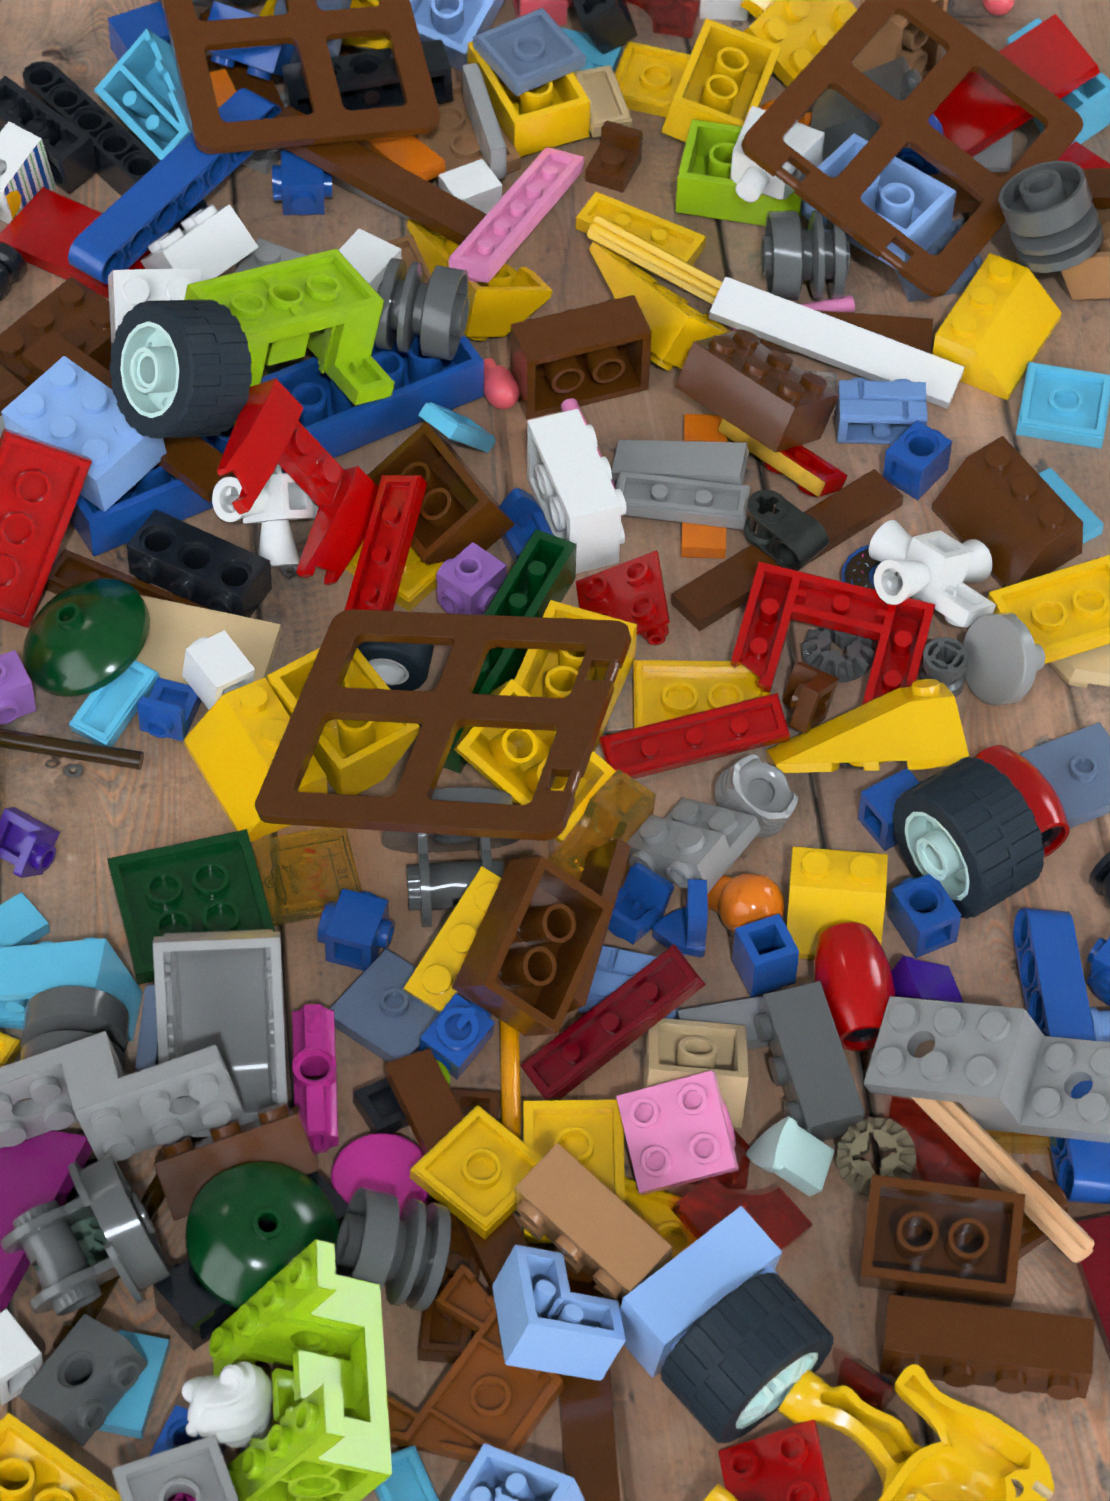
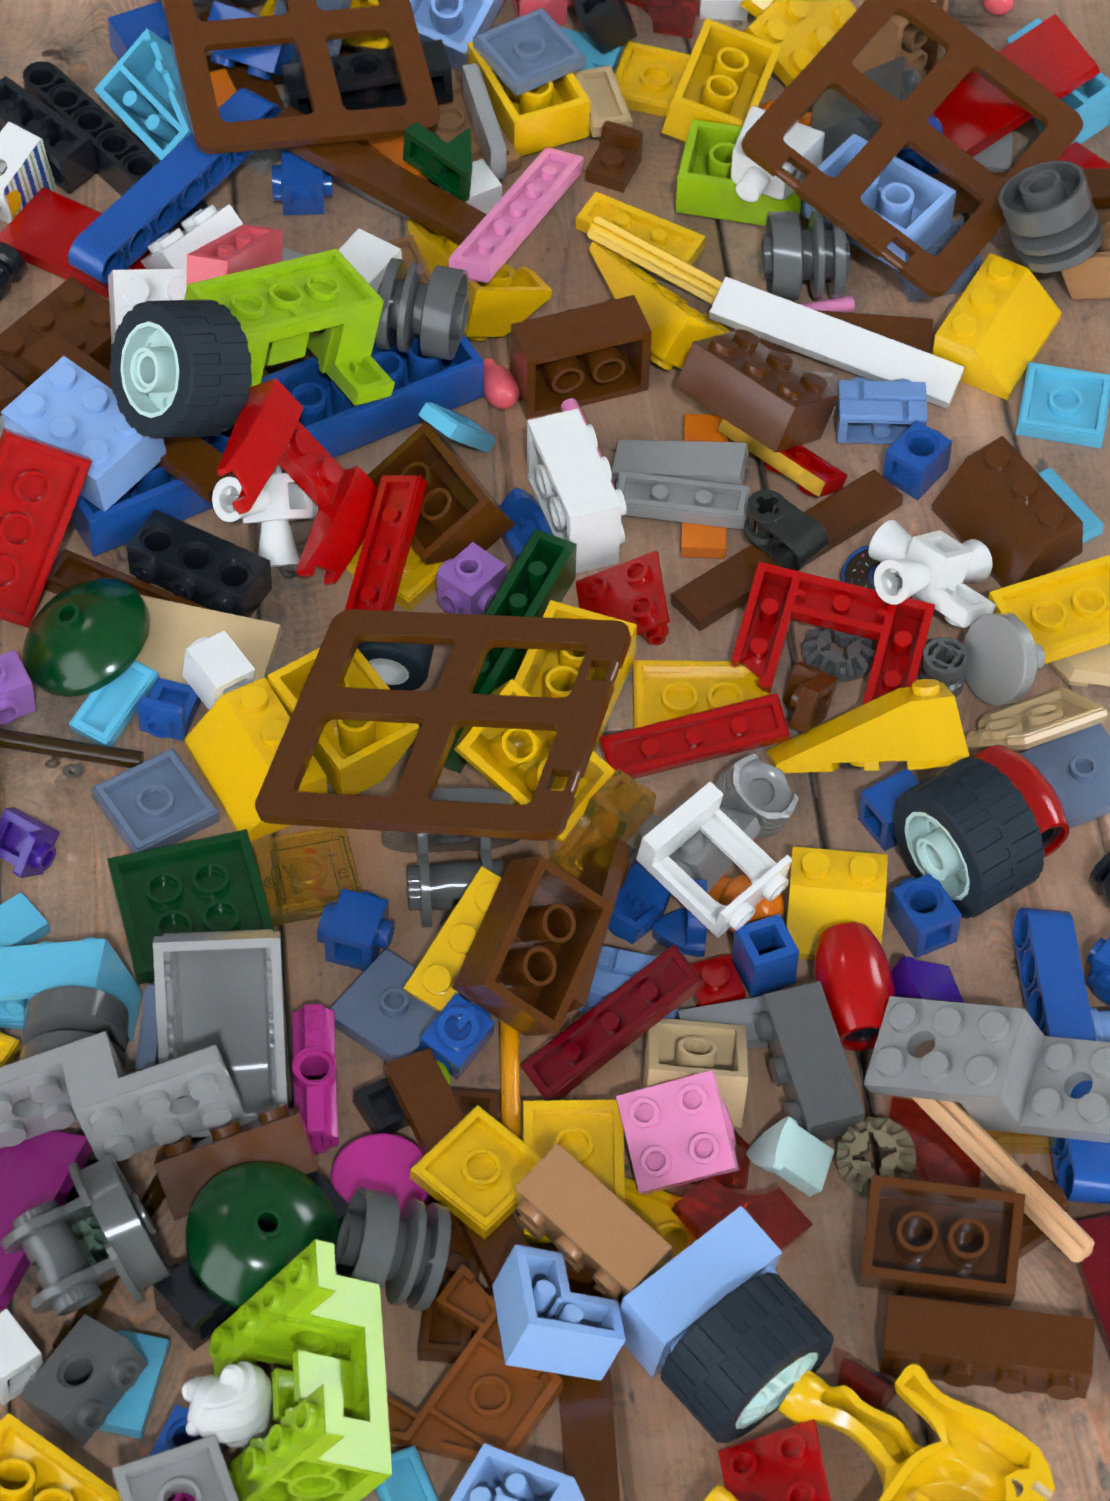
(155, 803): none -> sand blue tile
(235, 252): none -> coral brick
(441, 162): none -> dark green slope
(703, 814): none -> white panel
(721, 981): none -> red plate
(1036, 720): none -> tan tile

